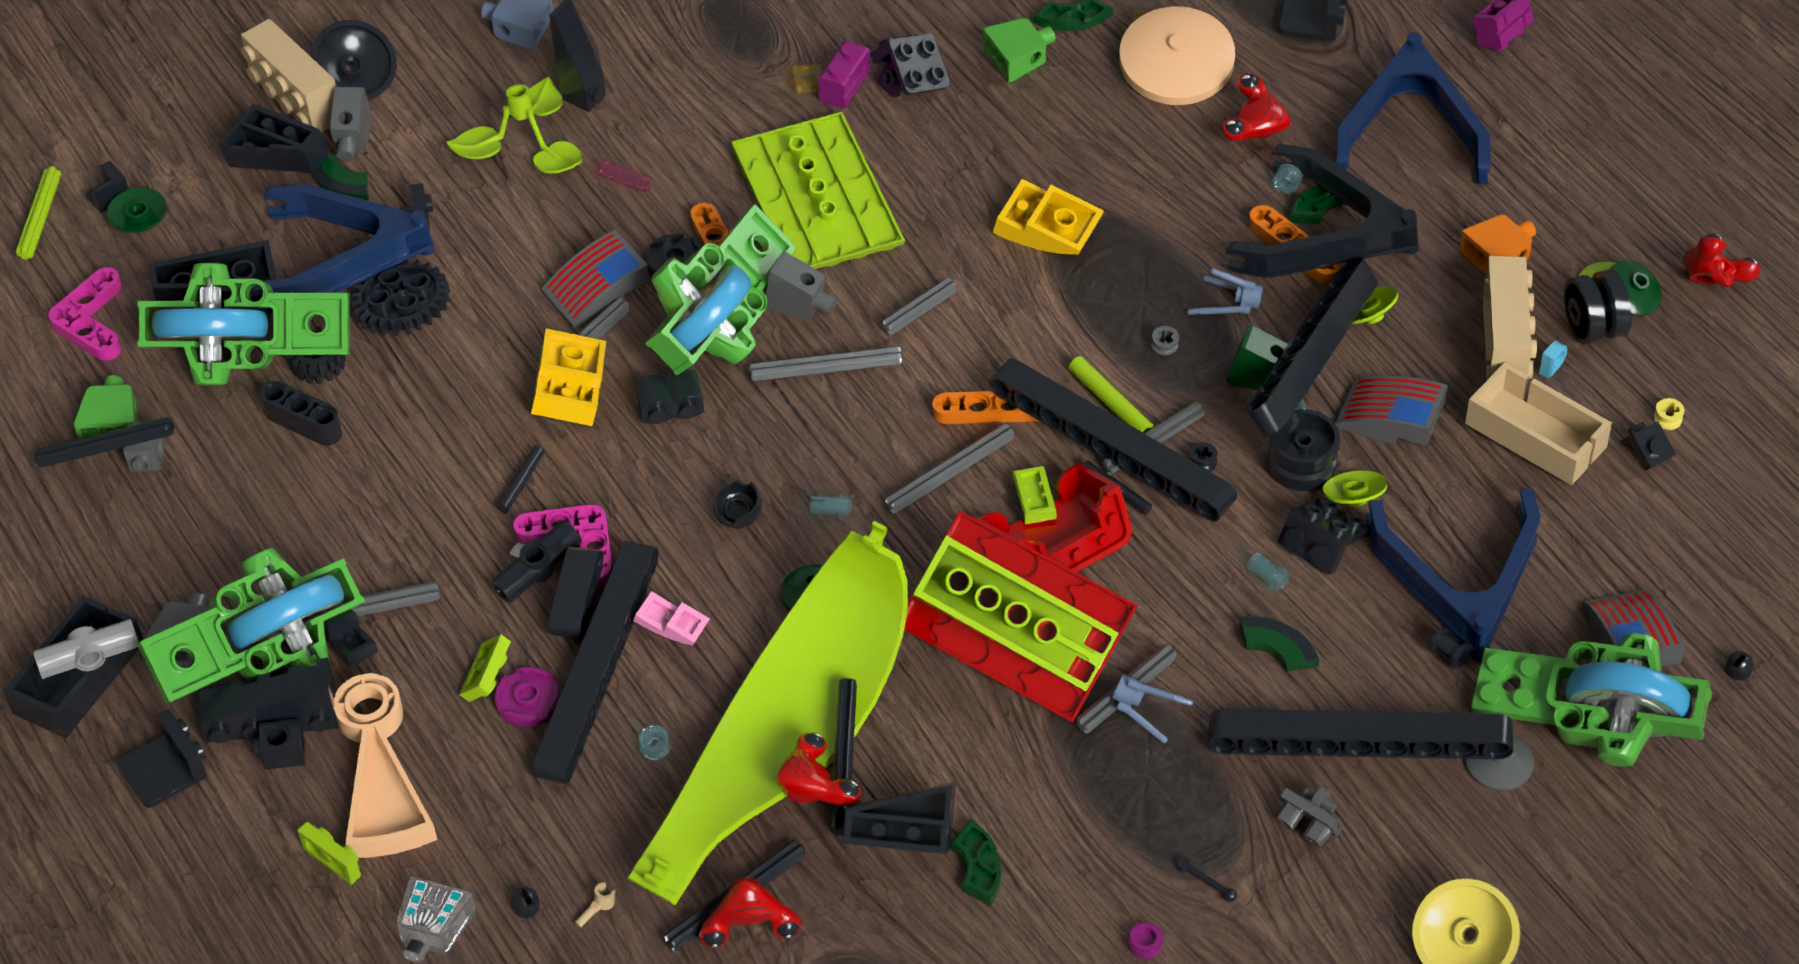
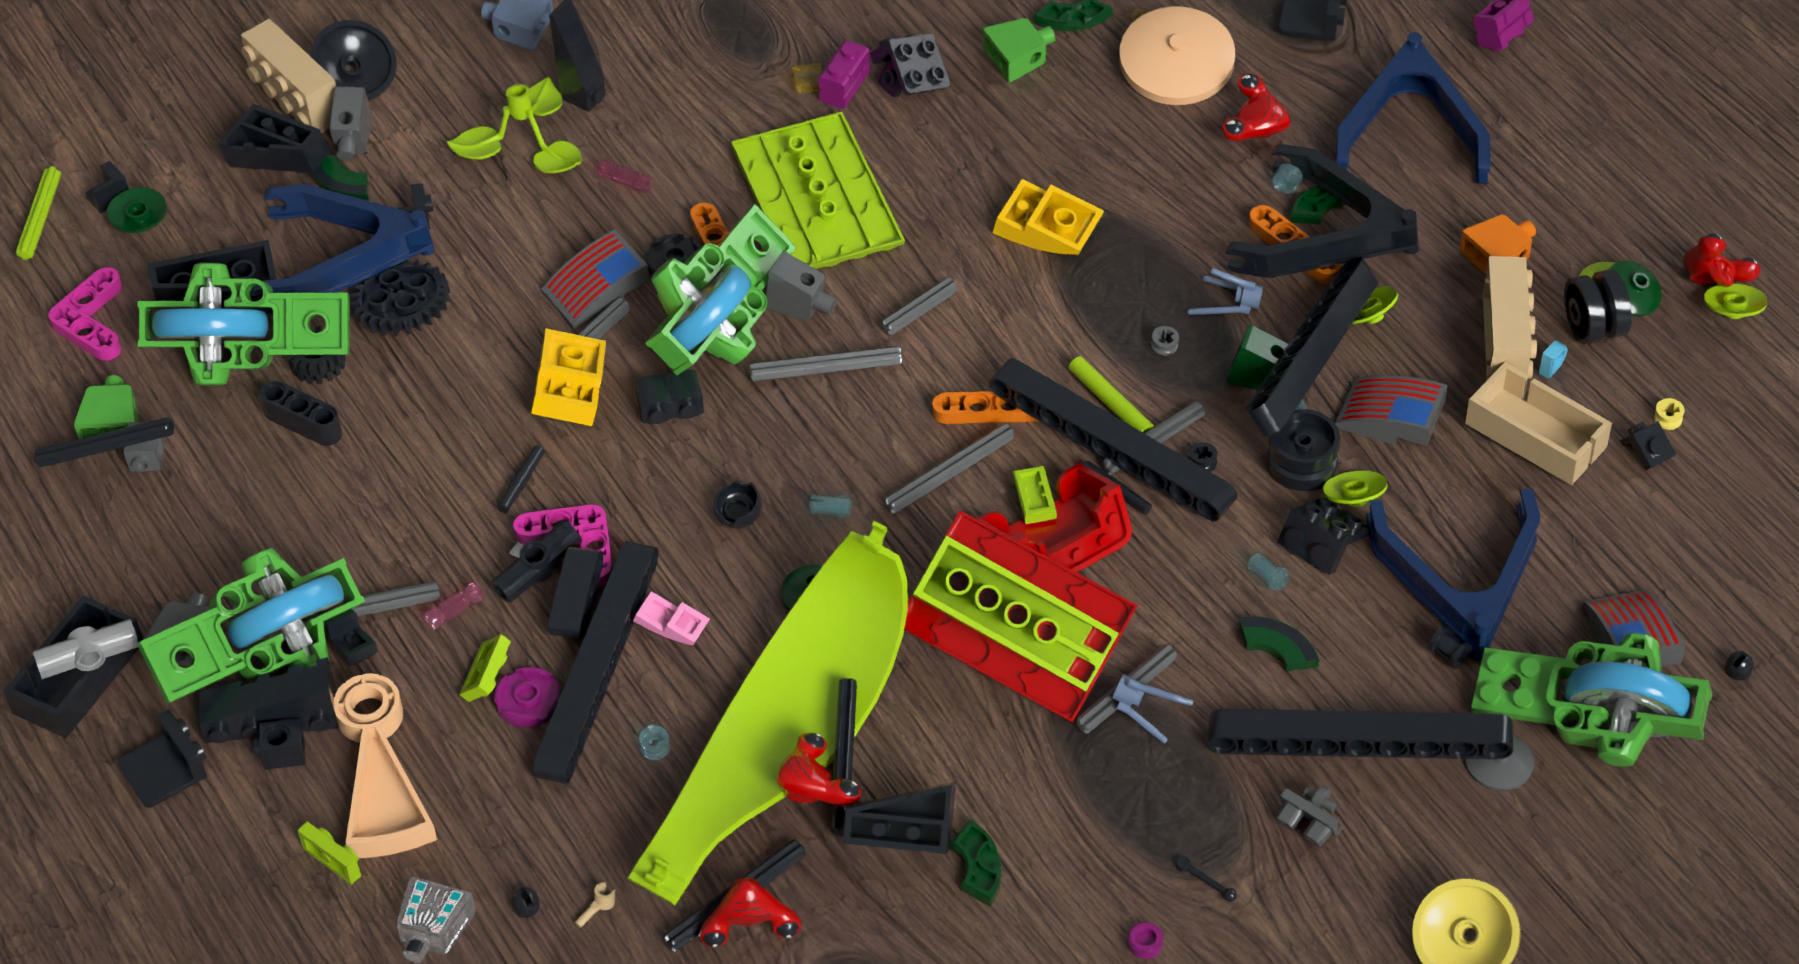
(453, 606): none -> clear pink axle
(1735, 300): none -> lime dish

